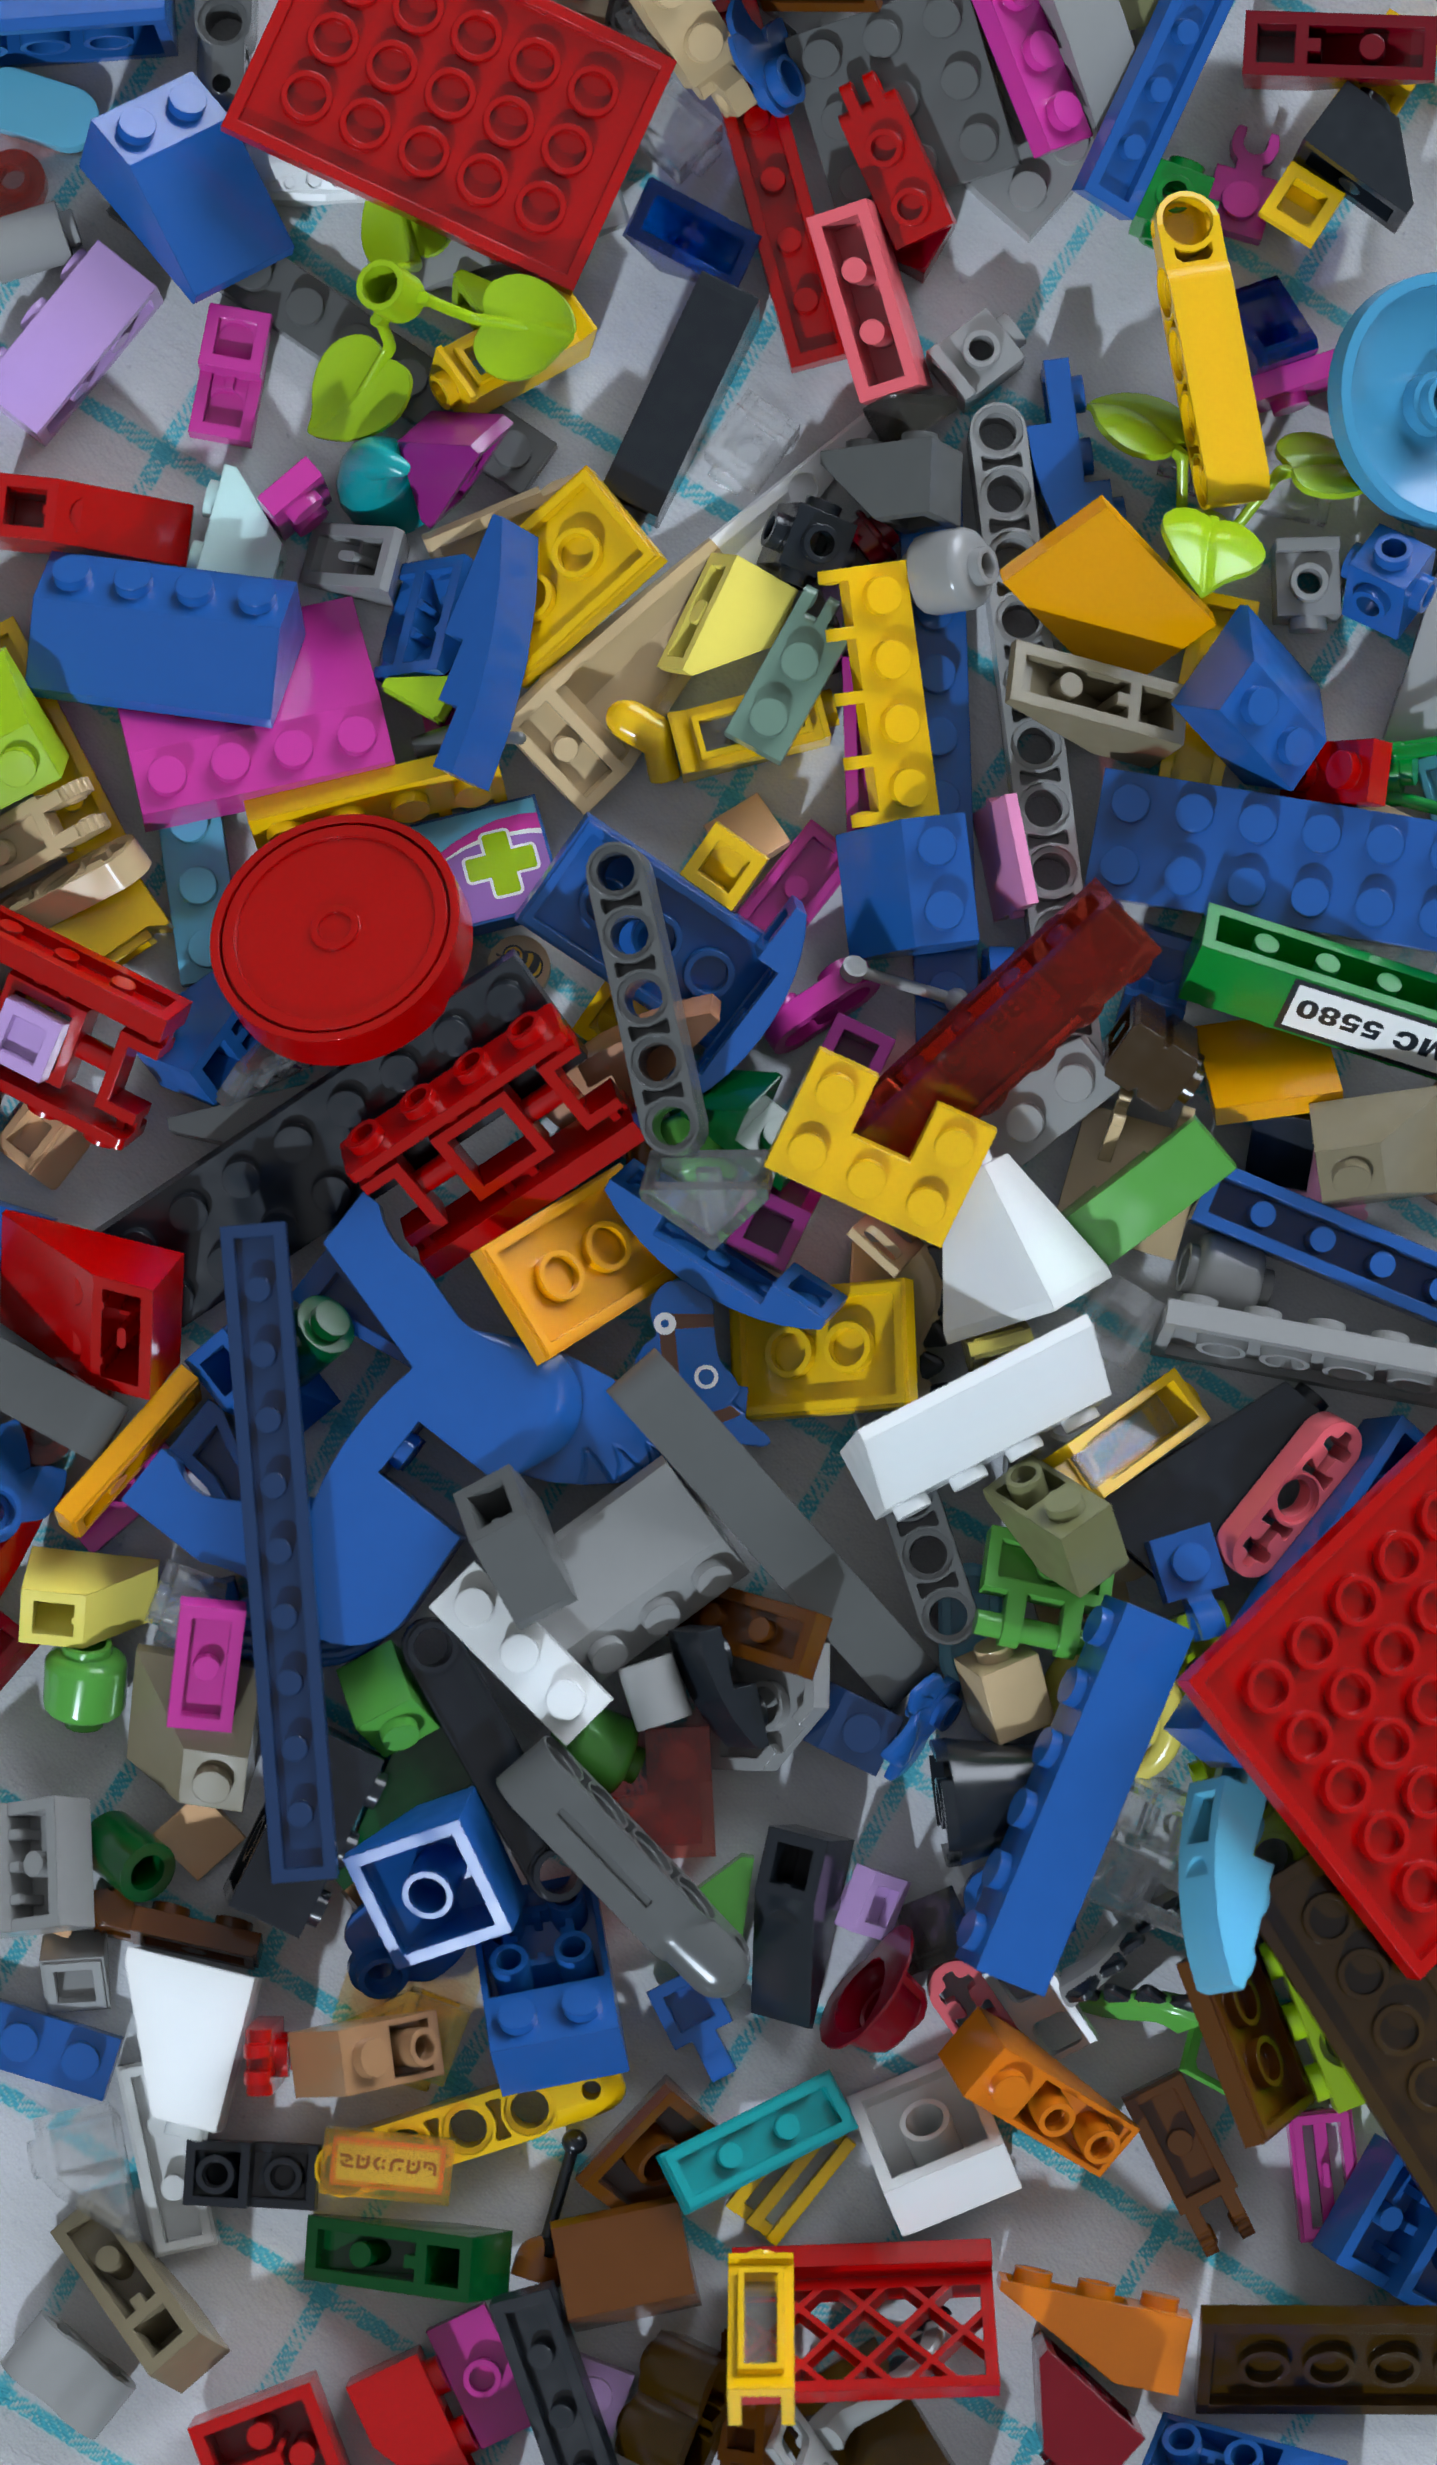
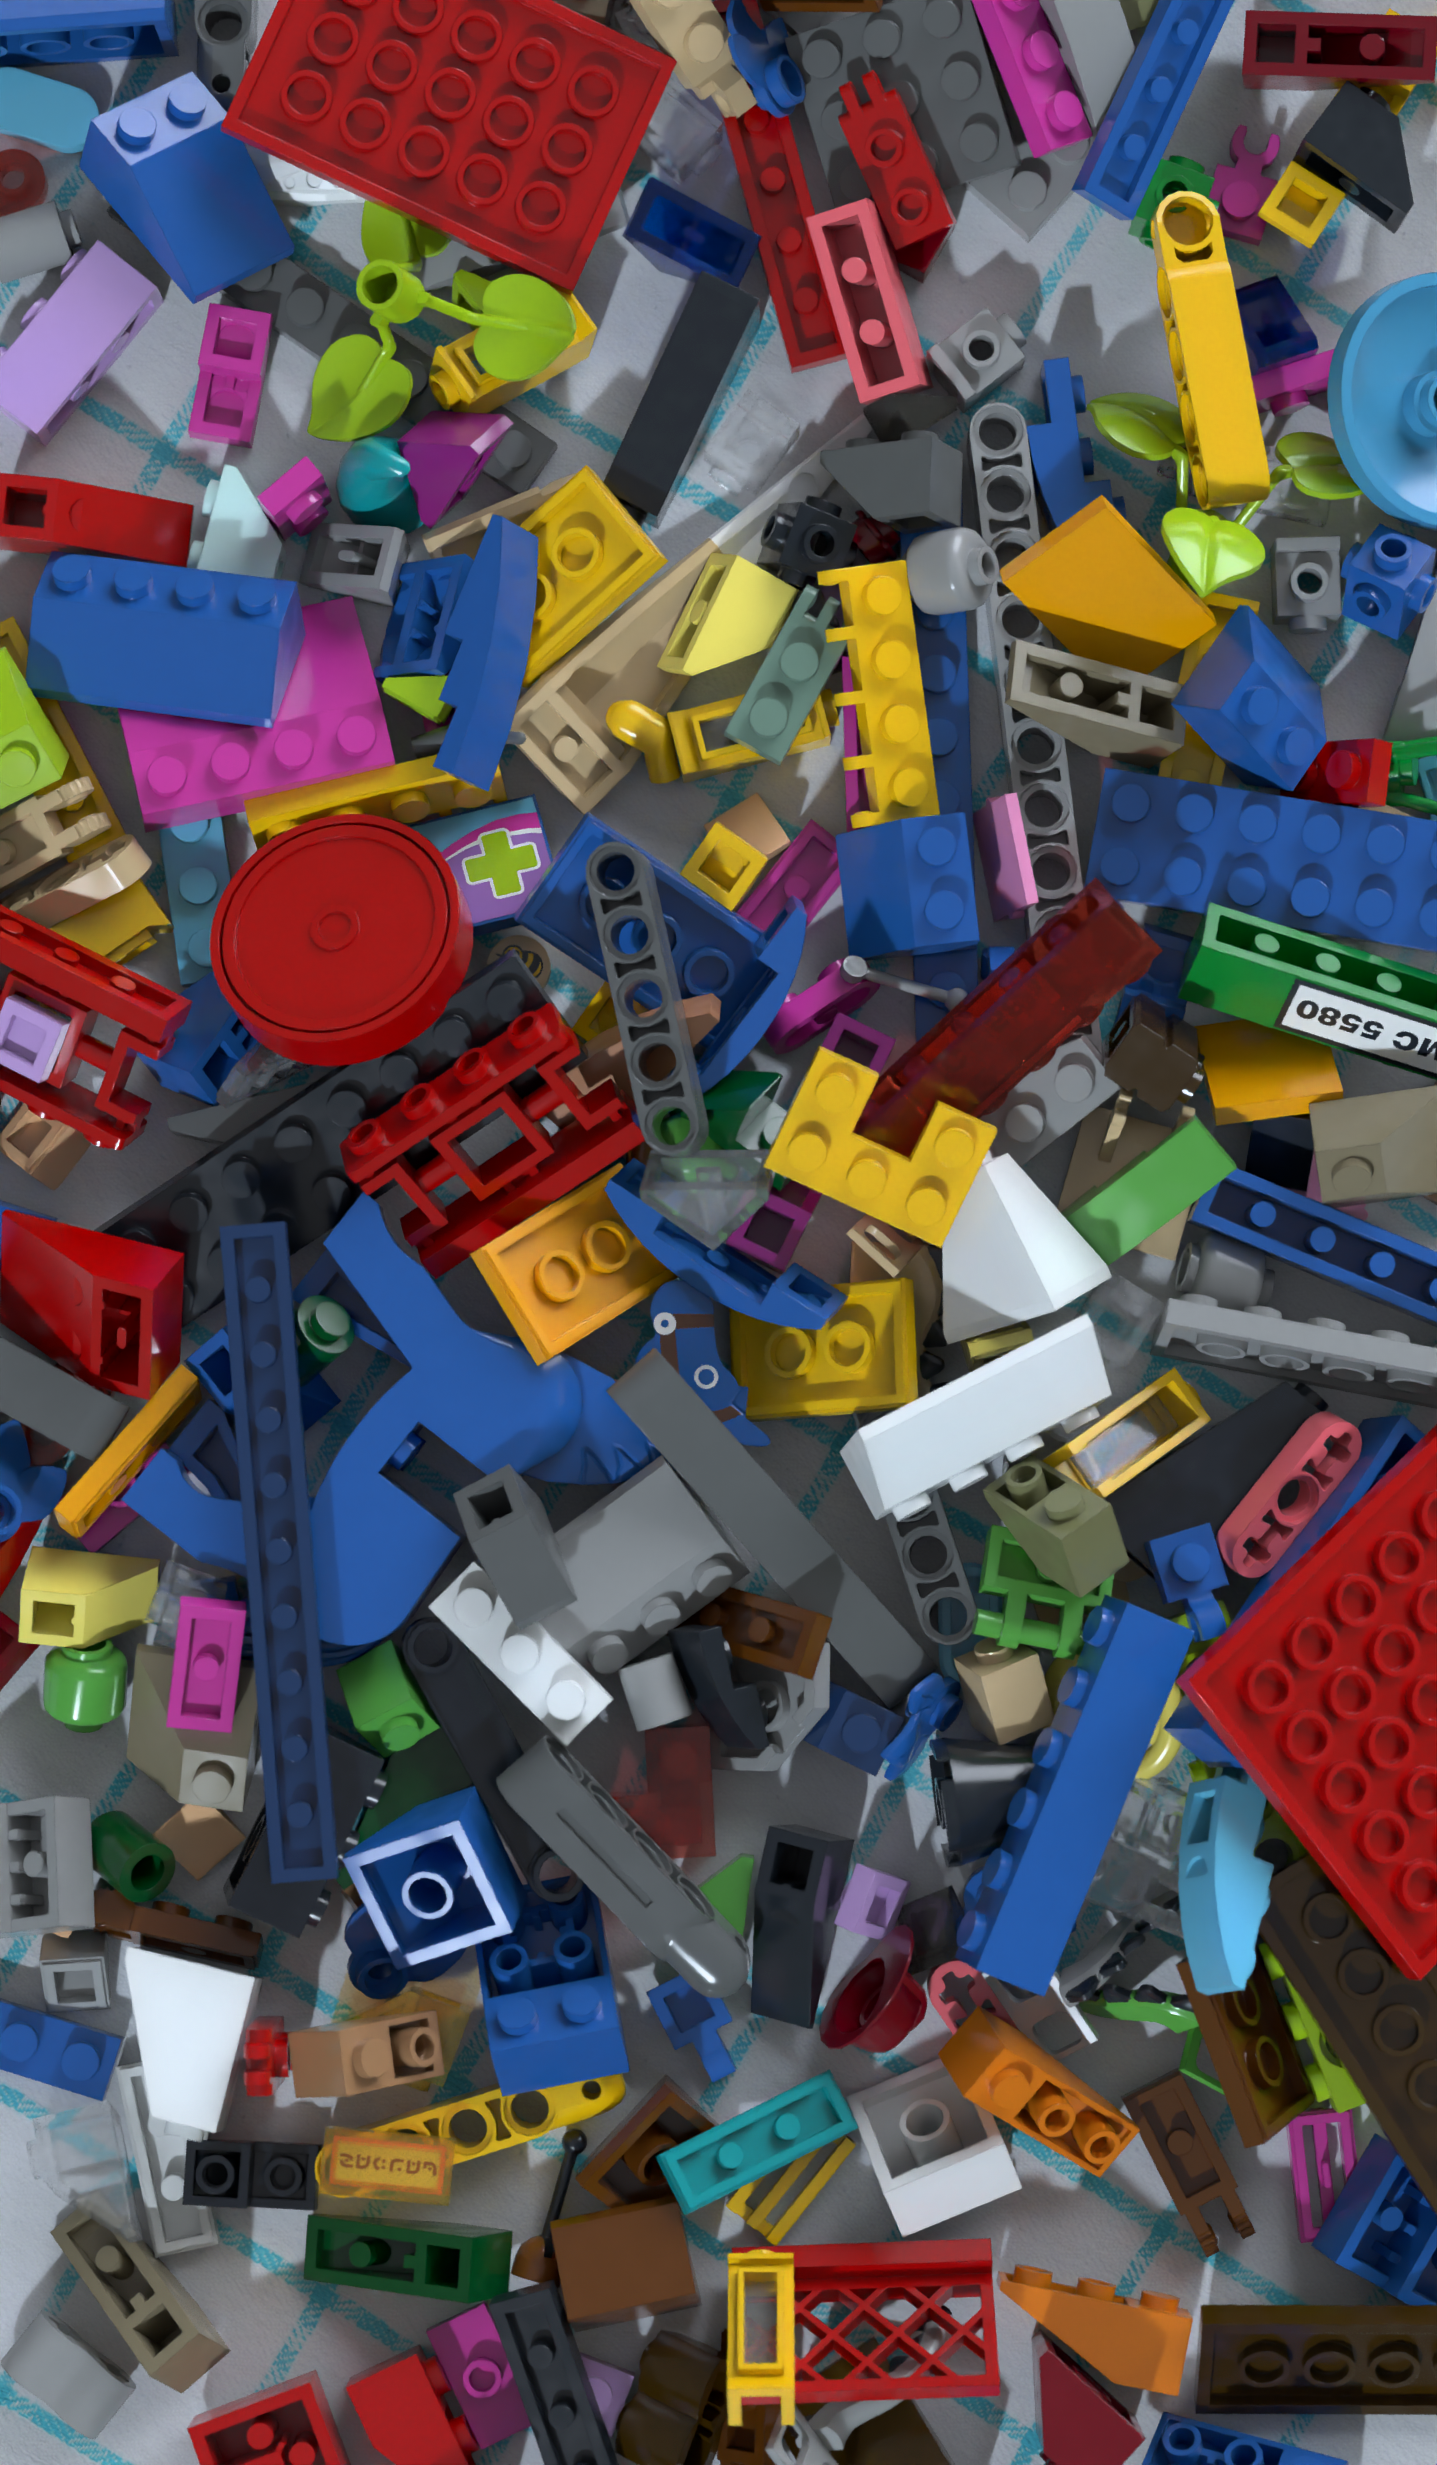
(609, 1749): bright green head -> none

